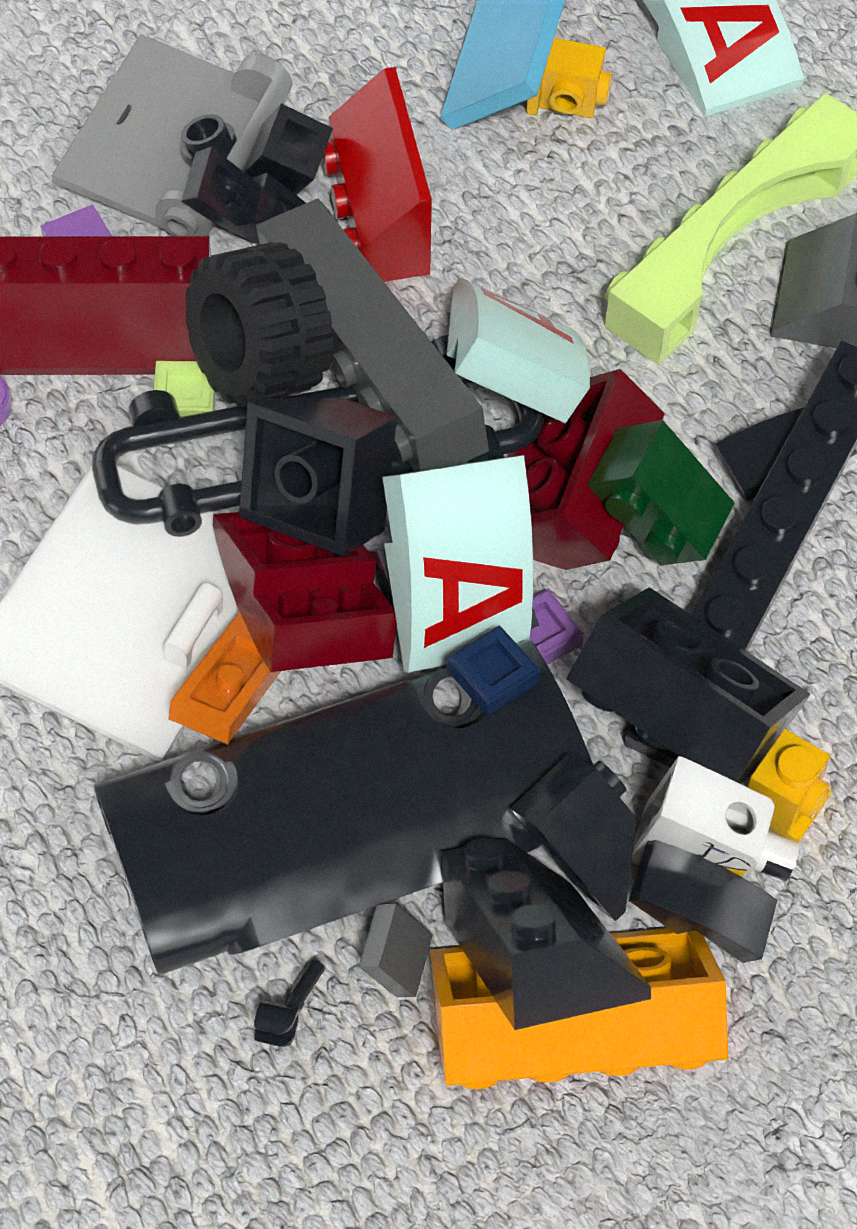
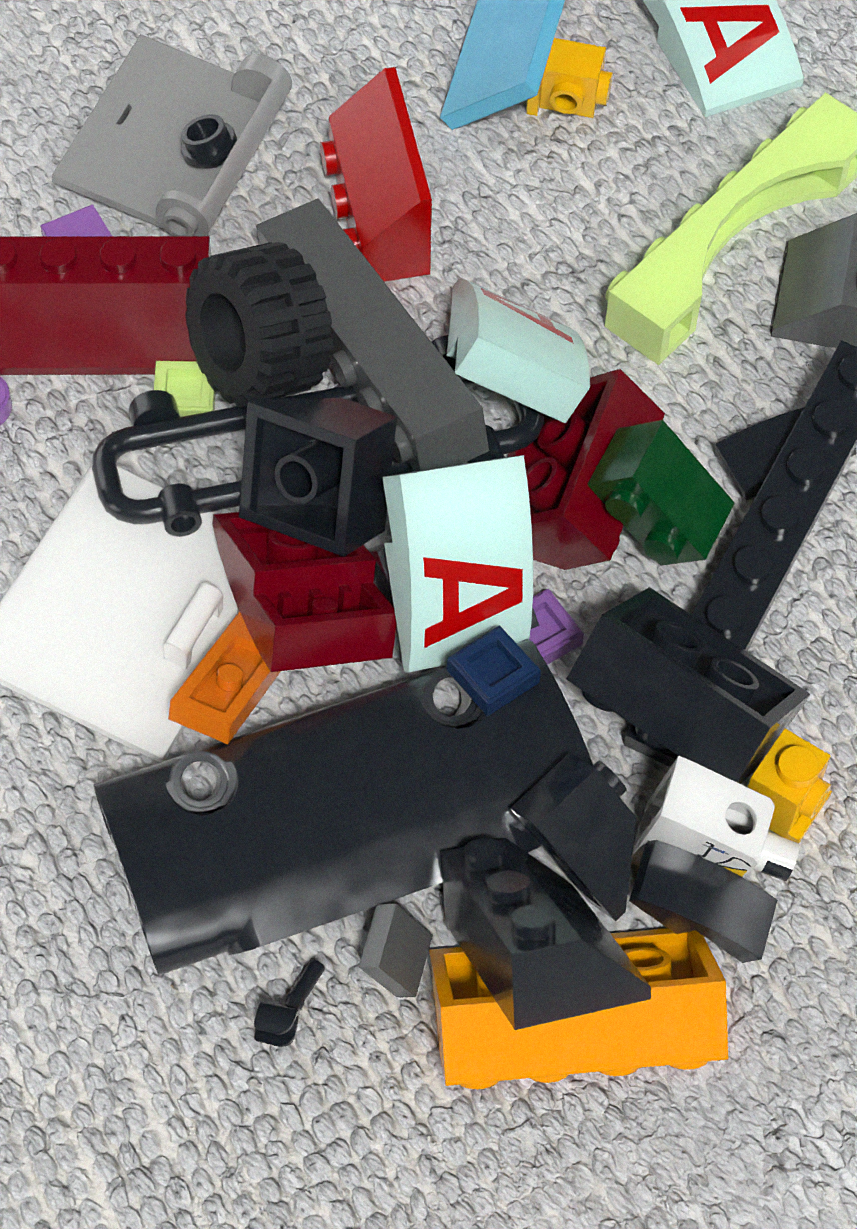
(232, 197): black slope -> none
(289, 148): black brick -> none

